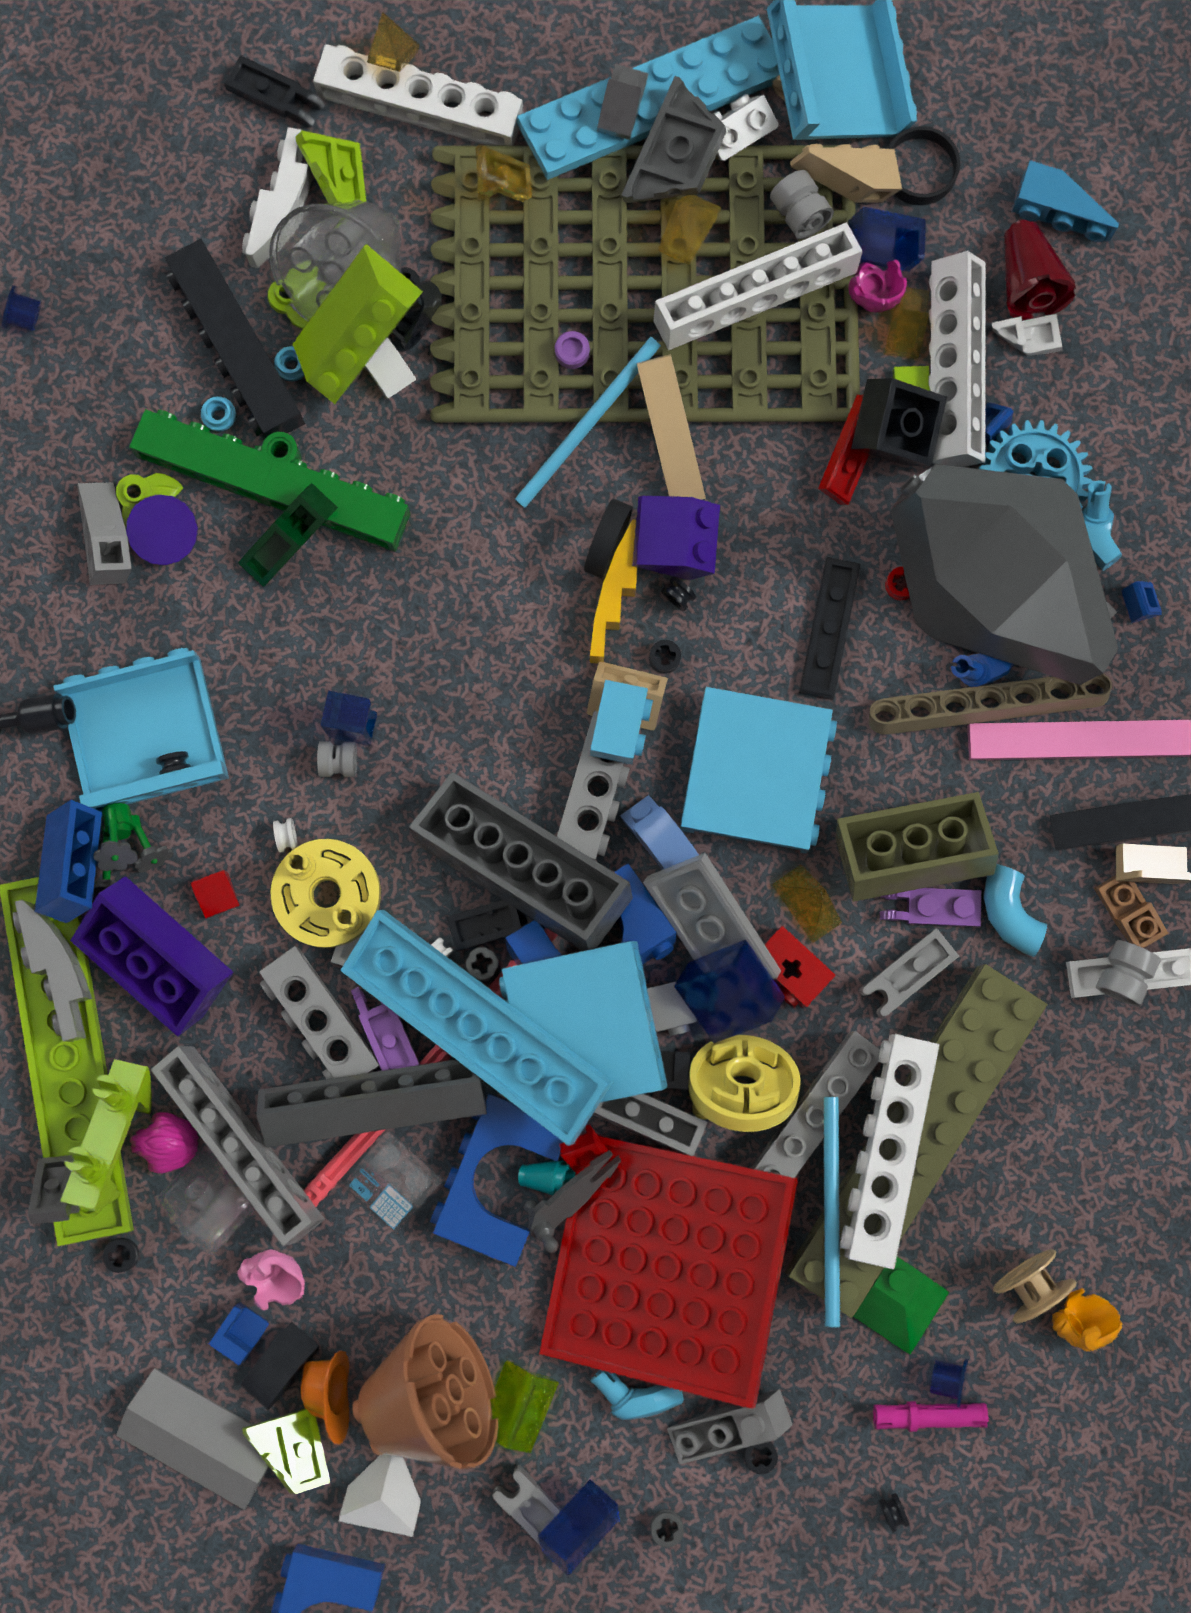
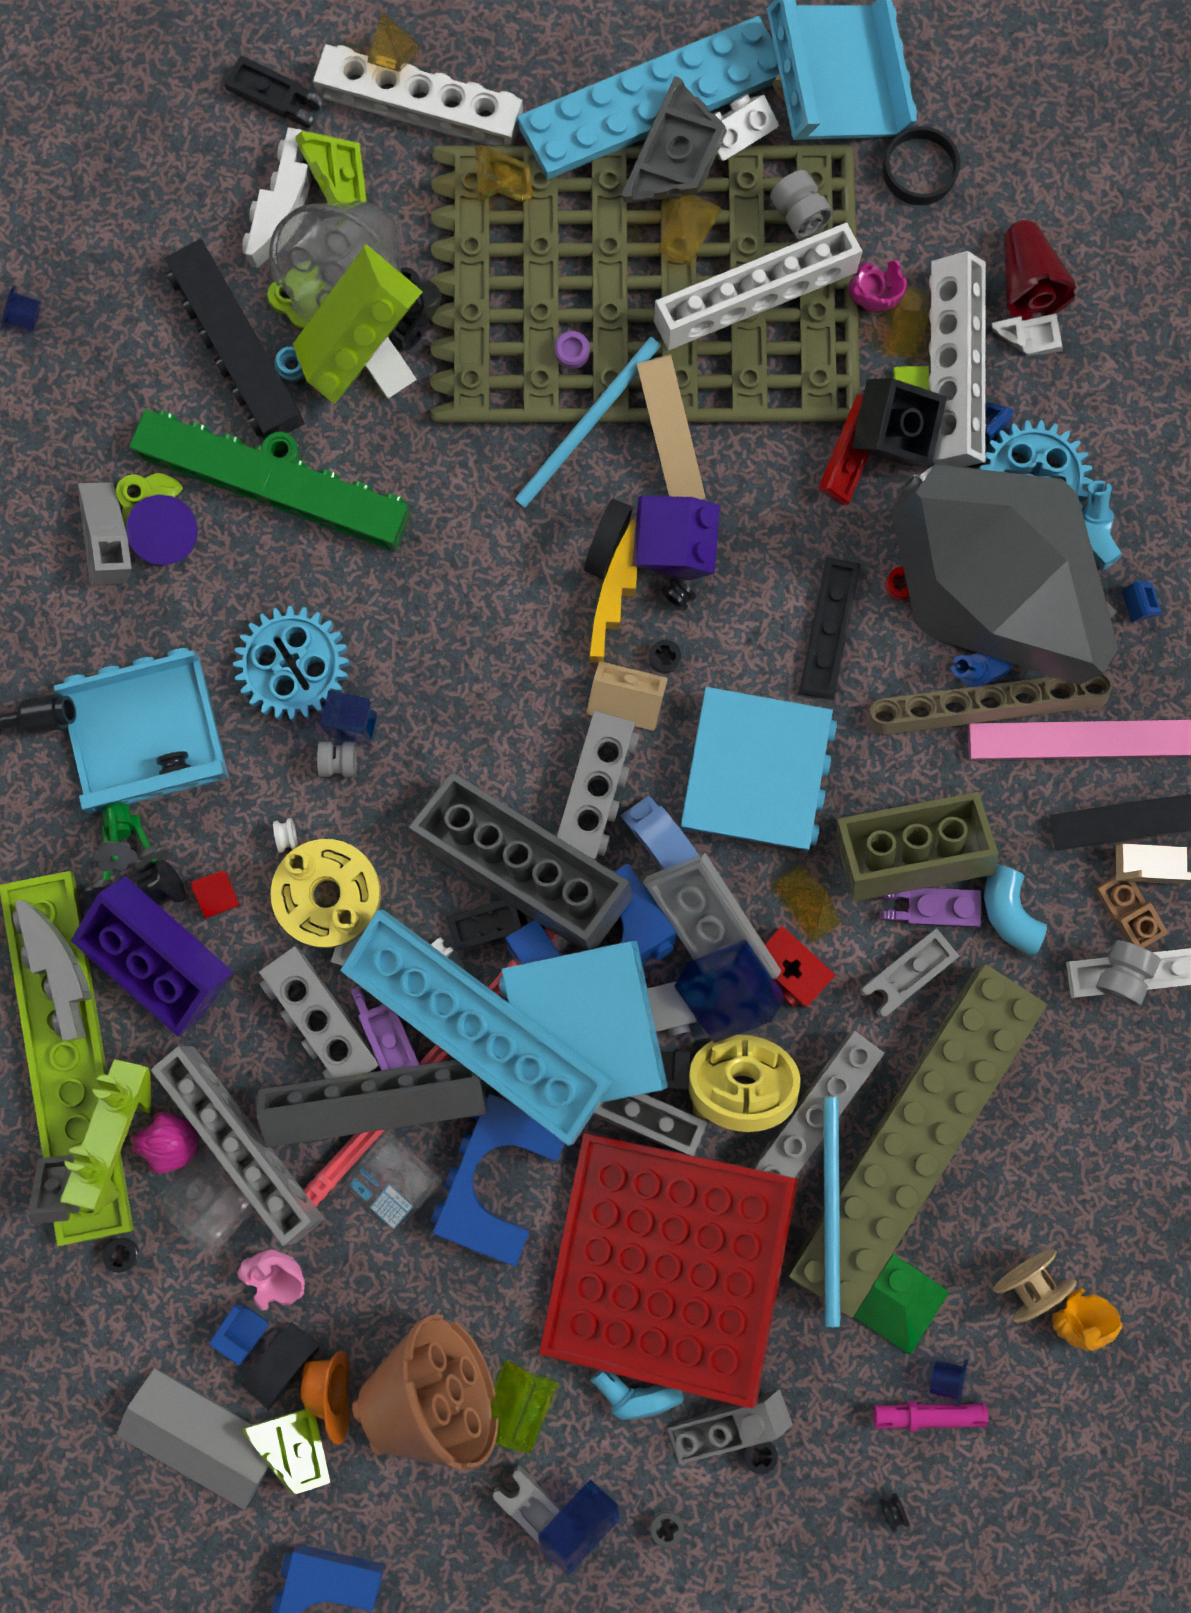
(68, 861): blue brick -> none
(163, 884): none -> black piece
(211, 406): medium azure plate -> none
(287, 534): dark green slope -> none
(318, 647): none -> medium azure gear
(383, 1497): white slope -> none
(473, 959): dark grey bush -> none
(546, 1176): teal cone -> none
(567, 1200): dark grey piece -> none
(583, 1151): red tile -> none
(619, 722): medium azure brick -> none
(622, 101): flat silver slope -> none
(855, 173): tan slope -> none
(883, 1246): white brick -> none
(889, 237): clear blue panel -> none
(1058, 200): dark azure slope -> none

